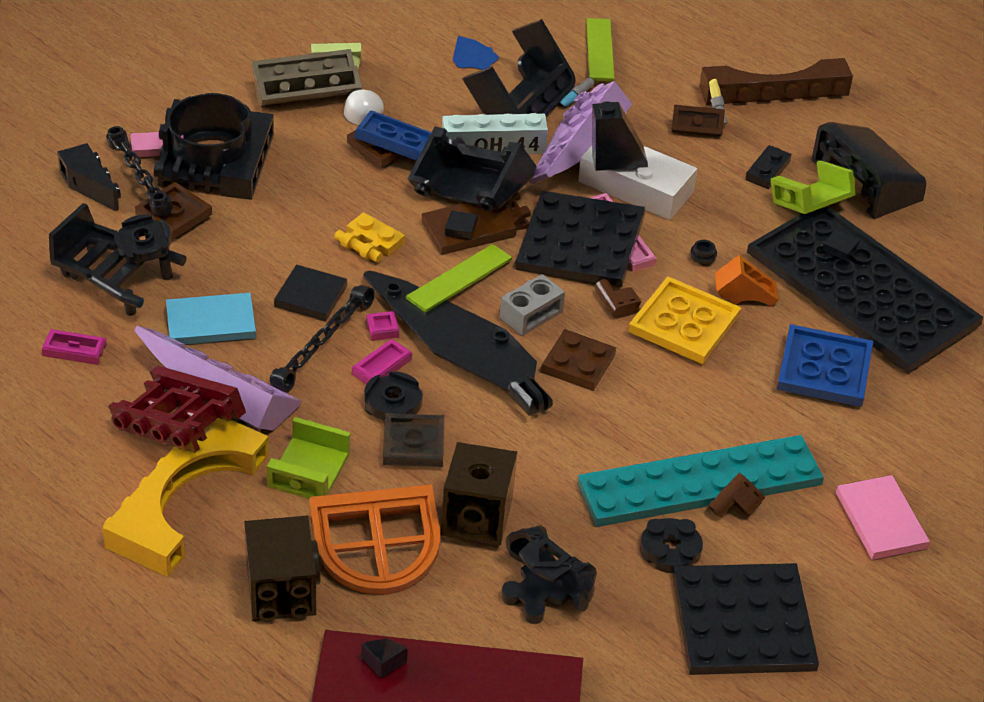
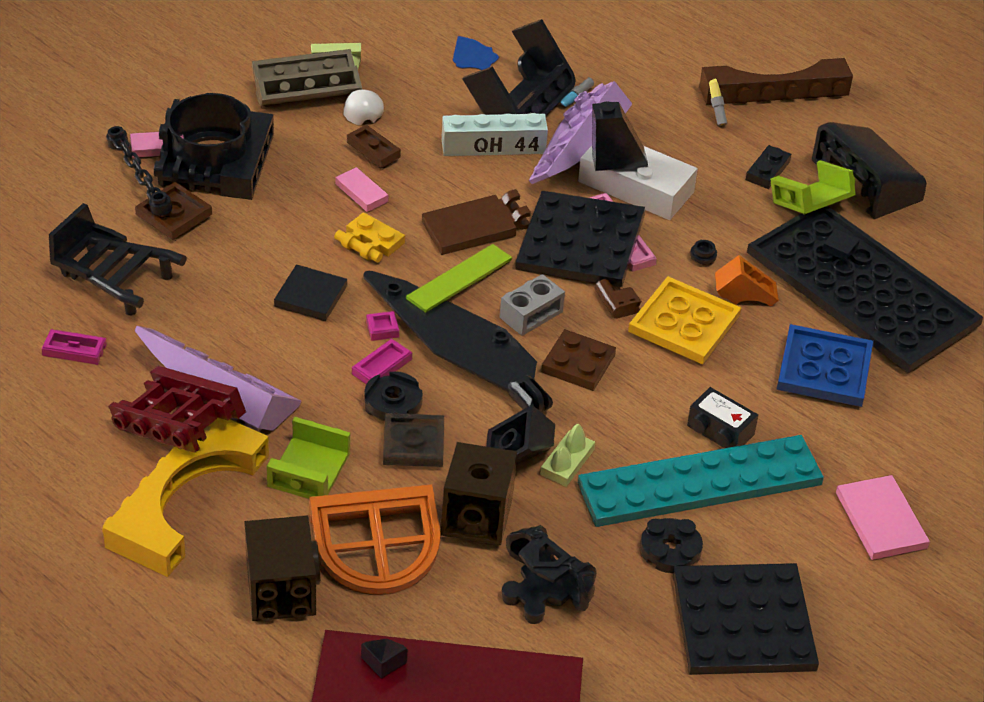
(85, 174): black slope -> none
(154, 246): black plate -> none
(211, 318): medium azure tile -> none
(284, 378): black piece -> none
(361, 189): none -> bright pink tile
(392, 134): blue tile -> none
(461, 224): black tile -> none
(469, 172): black windscreen -> none
(525, 432): none -> black slope
(568, 456): none -> yellowish green tile
(600, 49): lime piece -> none
(698, 120): reddish brown plate -> none
(722, 419): none -> black brick
(738, 492): reddish brown piece -> none

